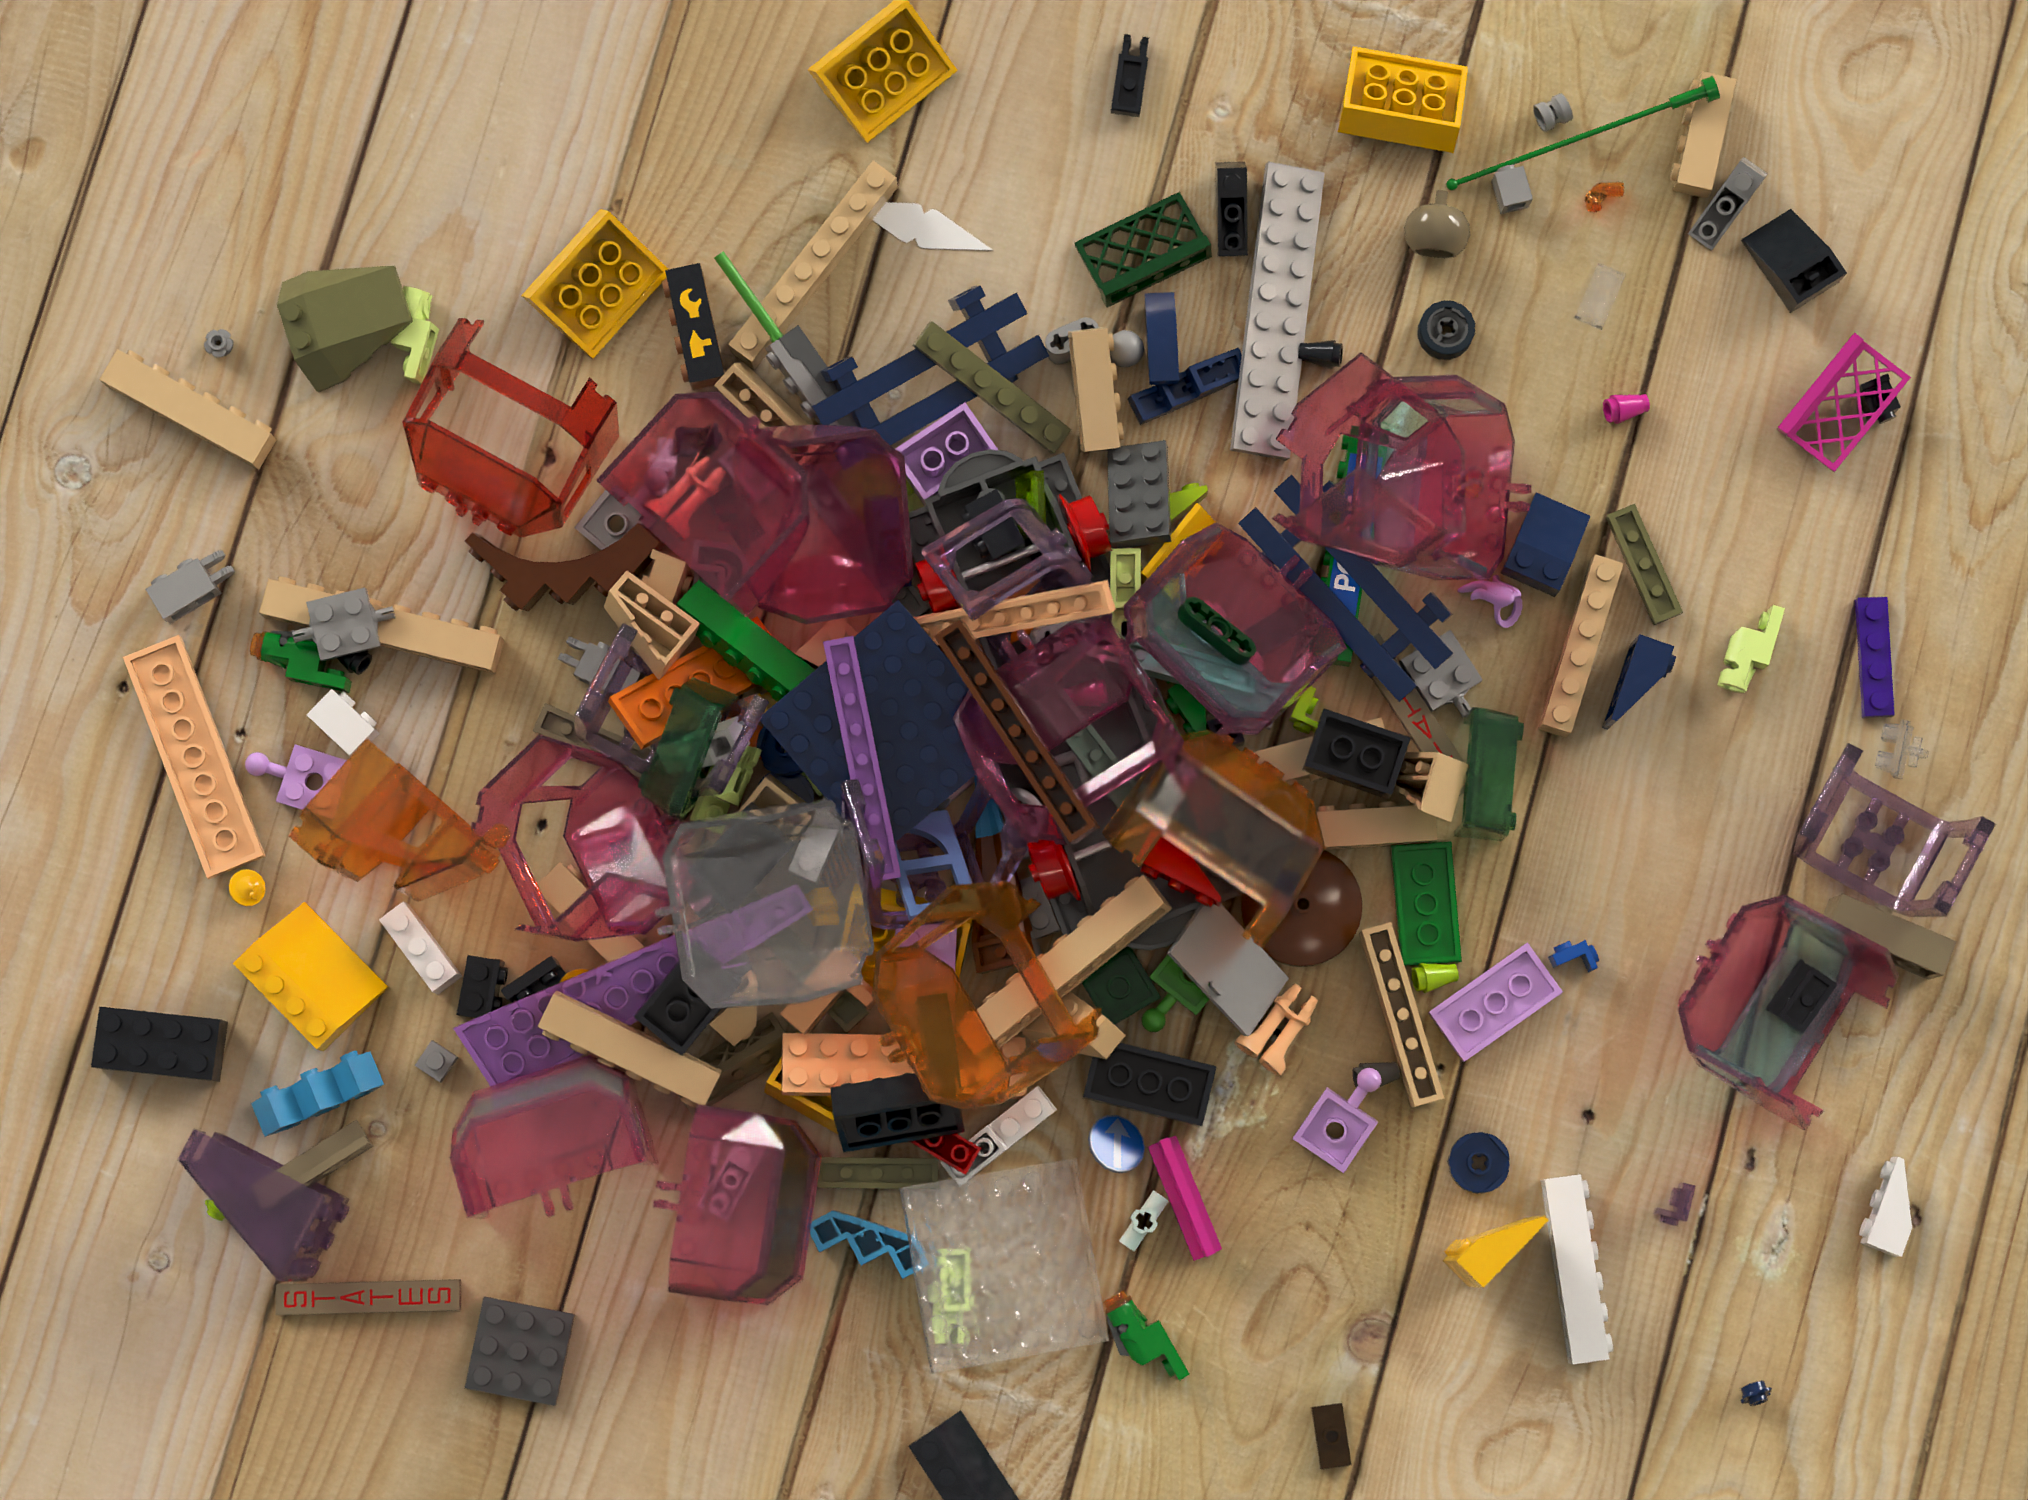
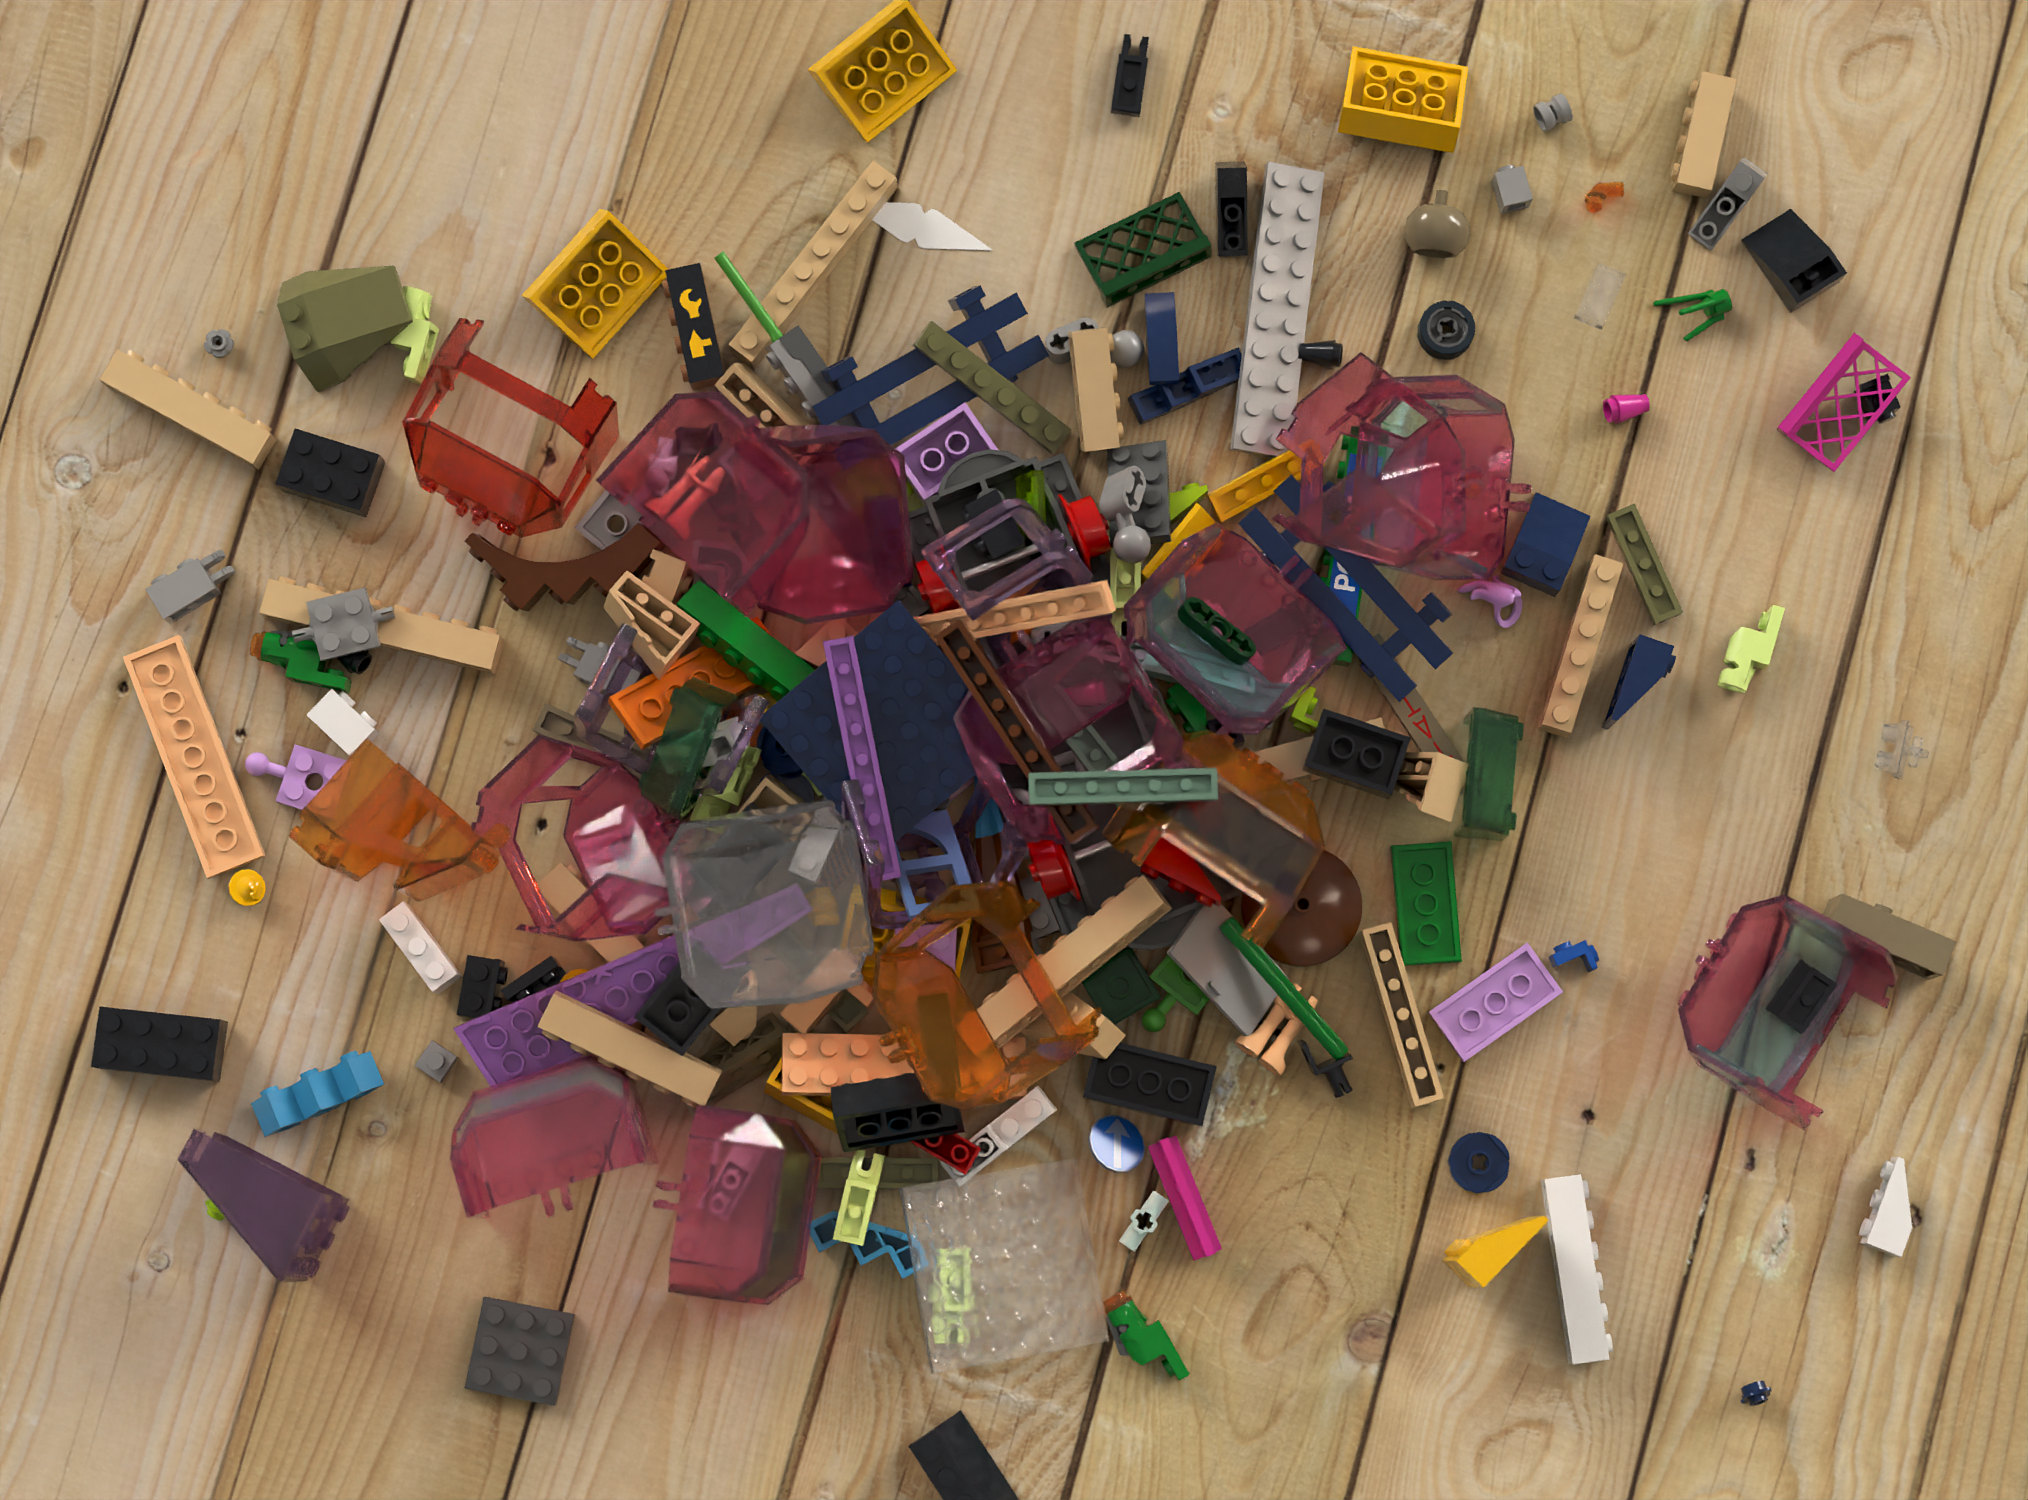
(311, 976): yellow slope -> none
(328, 1155): dark tan fence -> none
(330, 472): none -> black brick
(368, 1297): dark tan tile -> none
(858, 1199): none -> yellowish green plate
(1118, 501): none -> light grey beam
(1123, 786): none -> sand green plate
(1254, 485): none -> yellow plate
(1284, 989): none -> green axle
(1331, 1068): none -> black bracket
(1331, 1436): dark brown plate -> none
(1334, 1108): lavender plate -> none
(1375, 826): tan brick -> none
(1388, 1071): dark grey cone -> none
(1432, 976): lime cone -> none
(1448, 681): light grey plate -> none
(1681, 1201): bracket -> none
(1707, 90): green piece -> none
(1712, 303): none -> green plant
(1874, 657): dark purple plate -> none
(1974, 831): windscreen -> none

